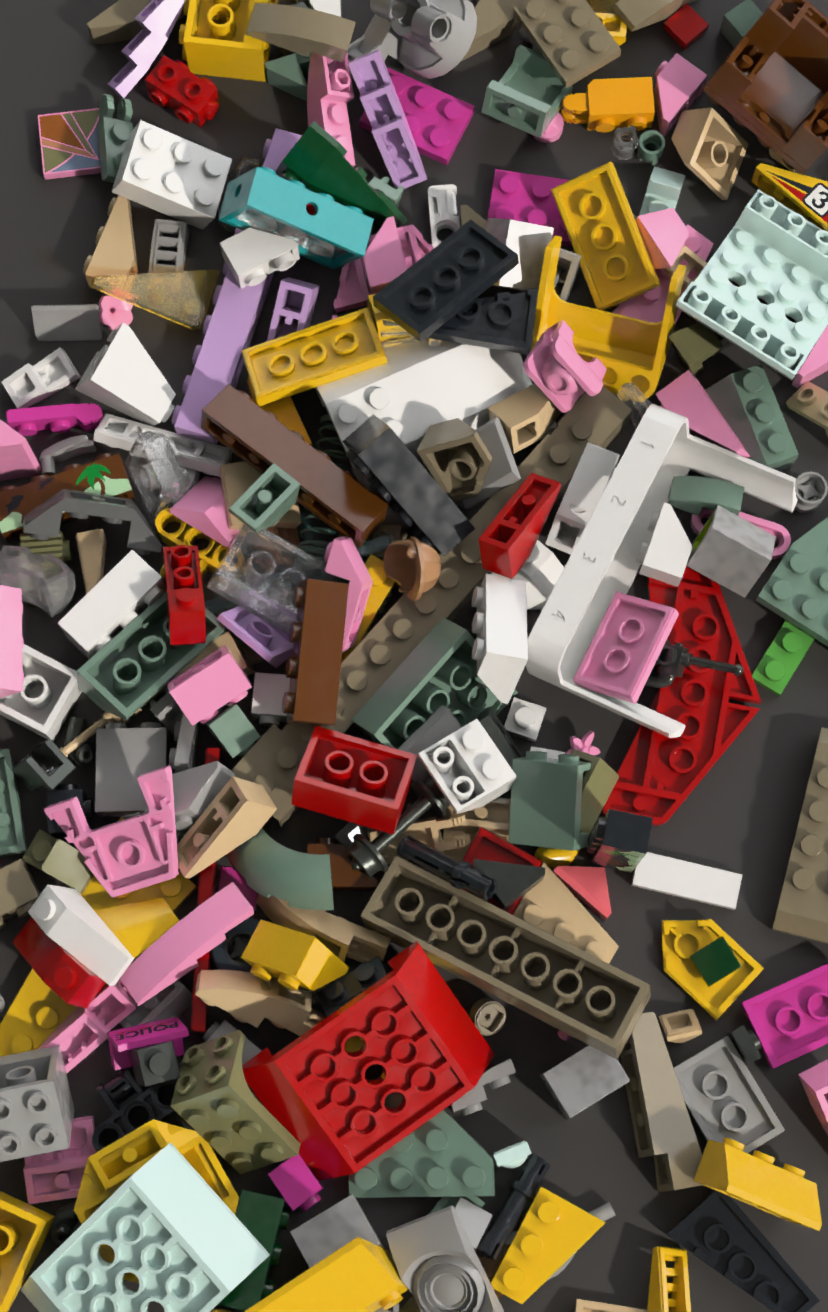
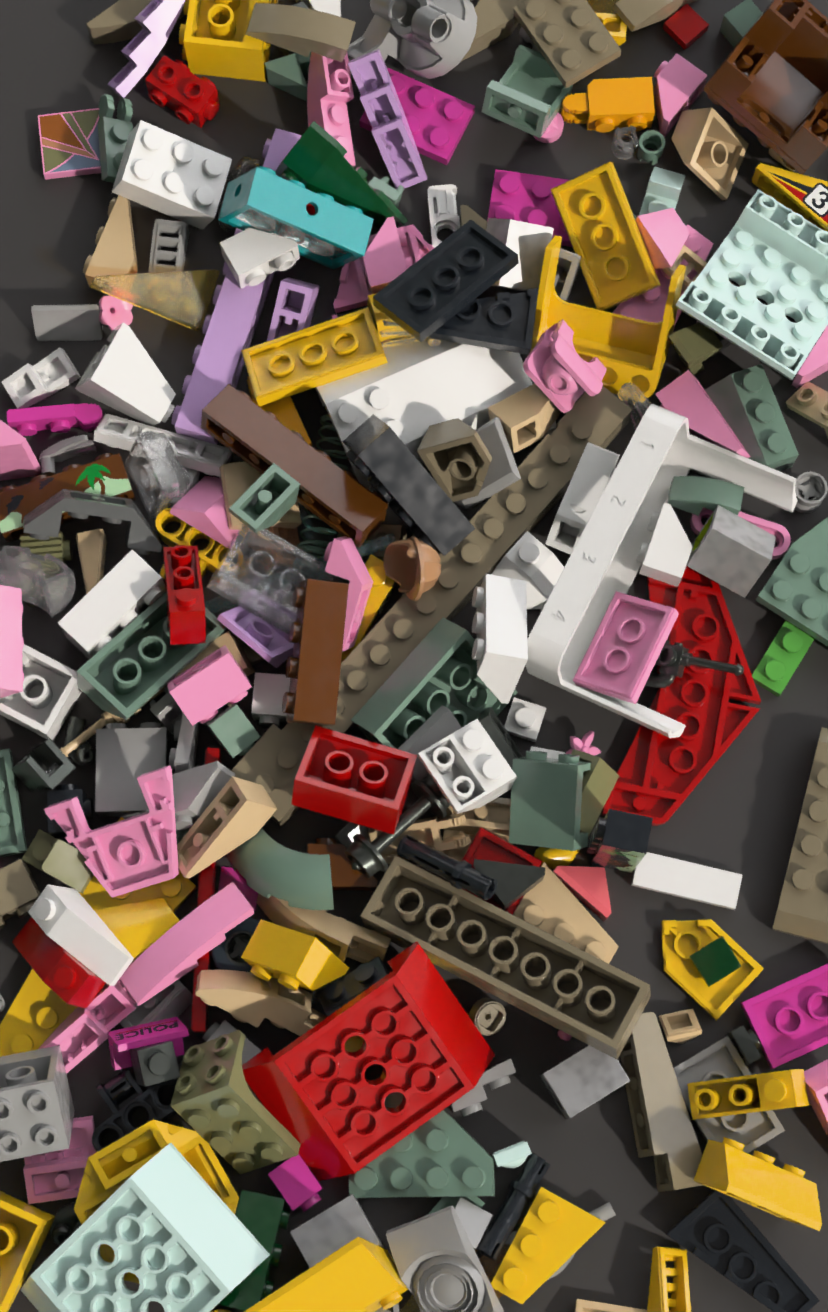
(517, 527): red slope -> none
(748, 1094): none -> yellow slope

